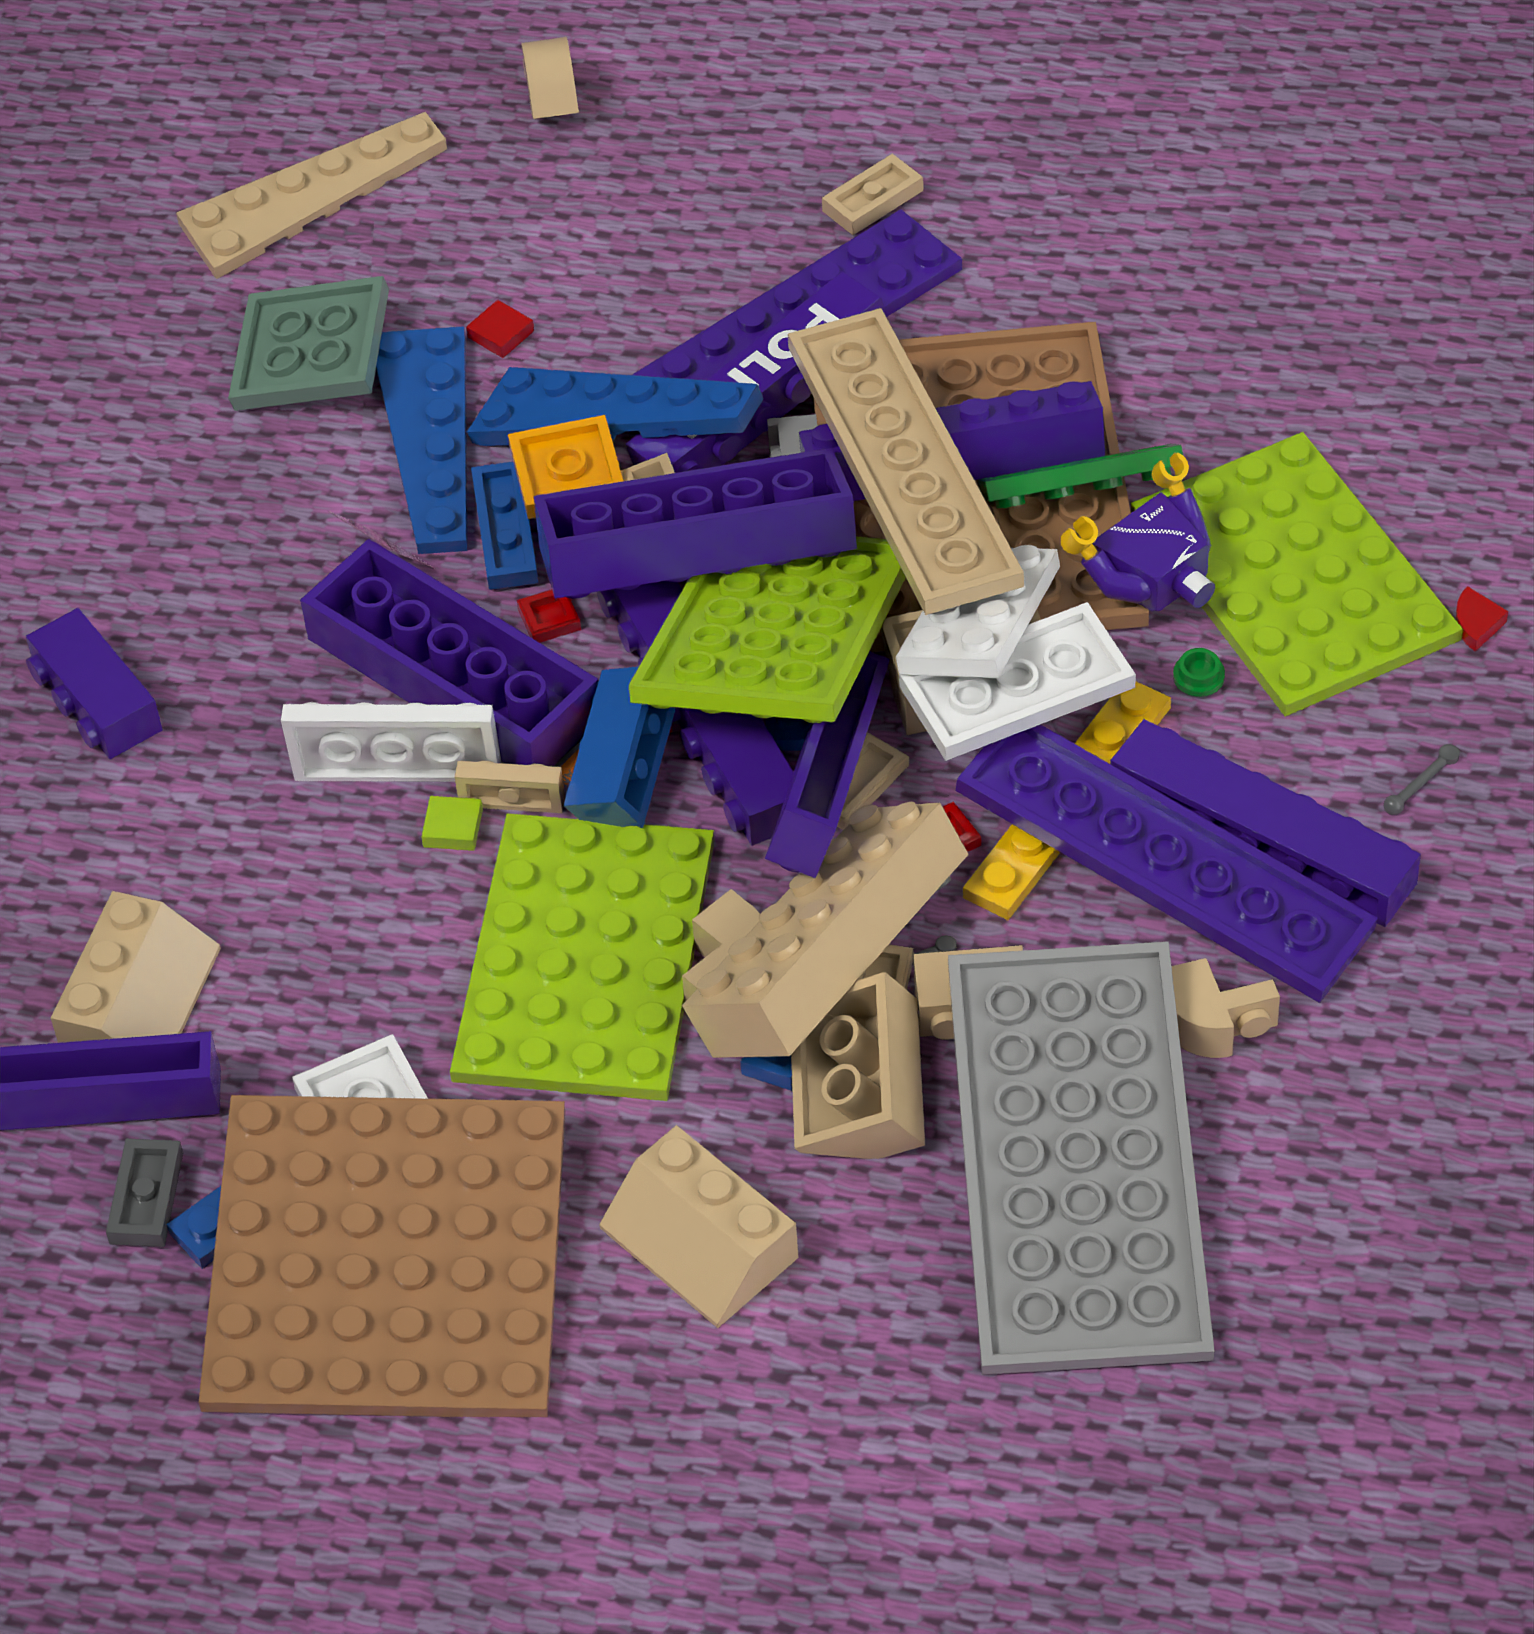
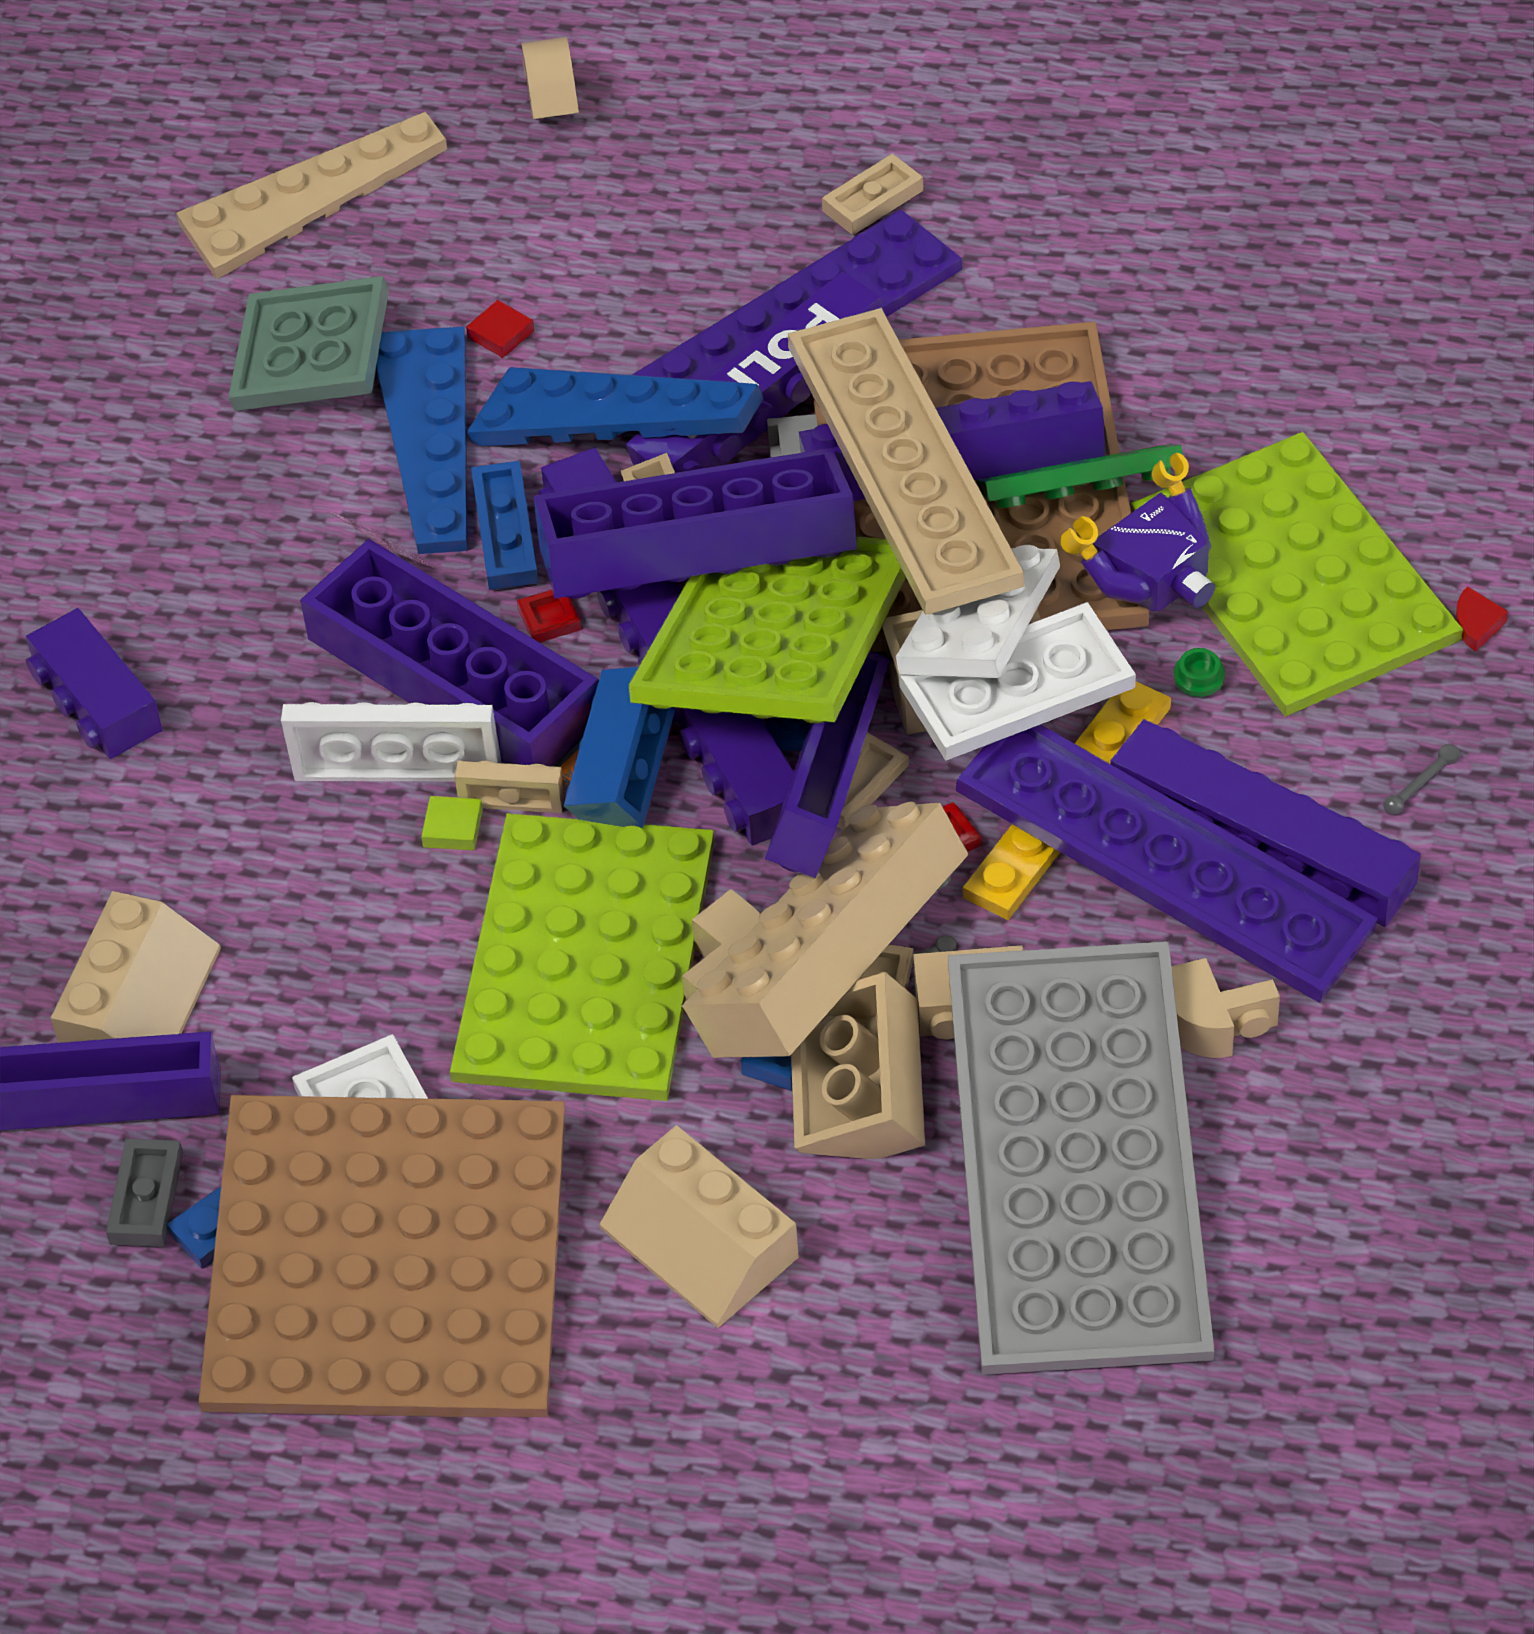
(563, 458): light orange plate -> none

